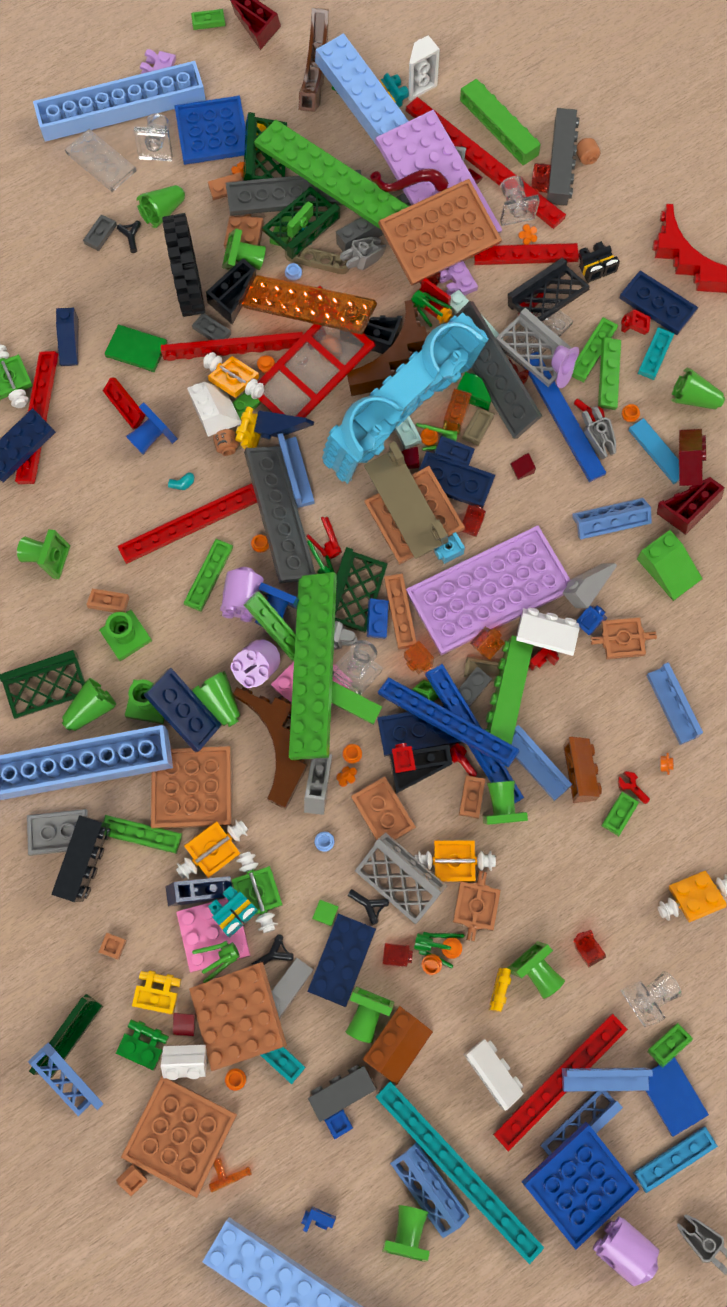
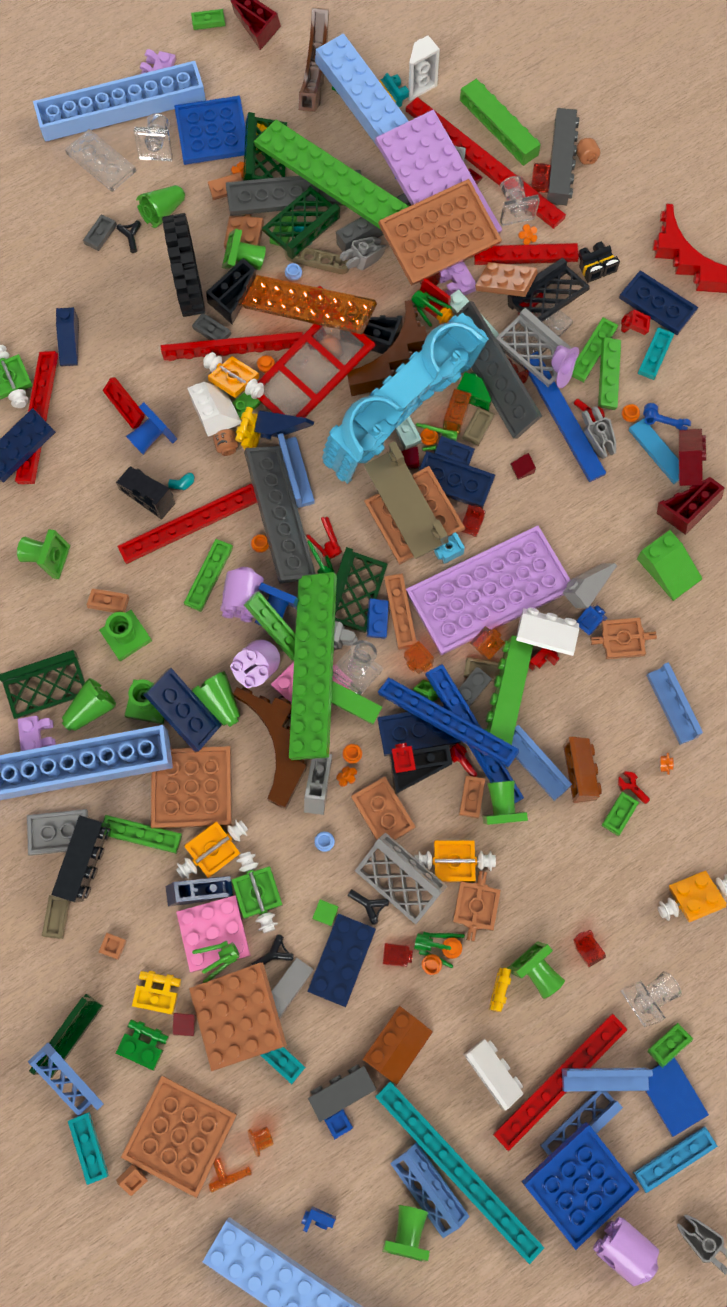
(31, 735): none -> lavender plate
(55, 917): none -> dark tan tile
(88, 1148): none -> teal plate
(135, 348): green tile -> none
(146, 492): none -> black wedge
(184, 1061): white brick -> none
(224, 916): teal hips -> none
(235, 1079): orange plate -> none
(260, 1139): none -> clear orange piece
(300, 220): bright green plate -> none
(367, 1014): bright green plant -> none
(424, 175): dark red animal -> none
(506, 279): none -> nougat plate
(612, 518): medium blue fence -> none
(651, 415): none -> blue brick
(696, 391): bright green cone -> none

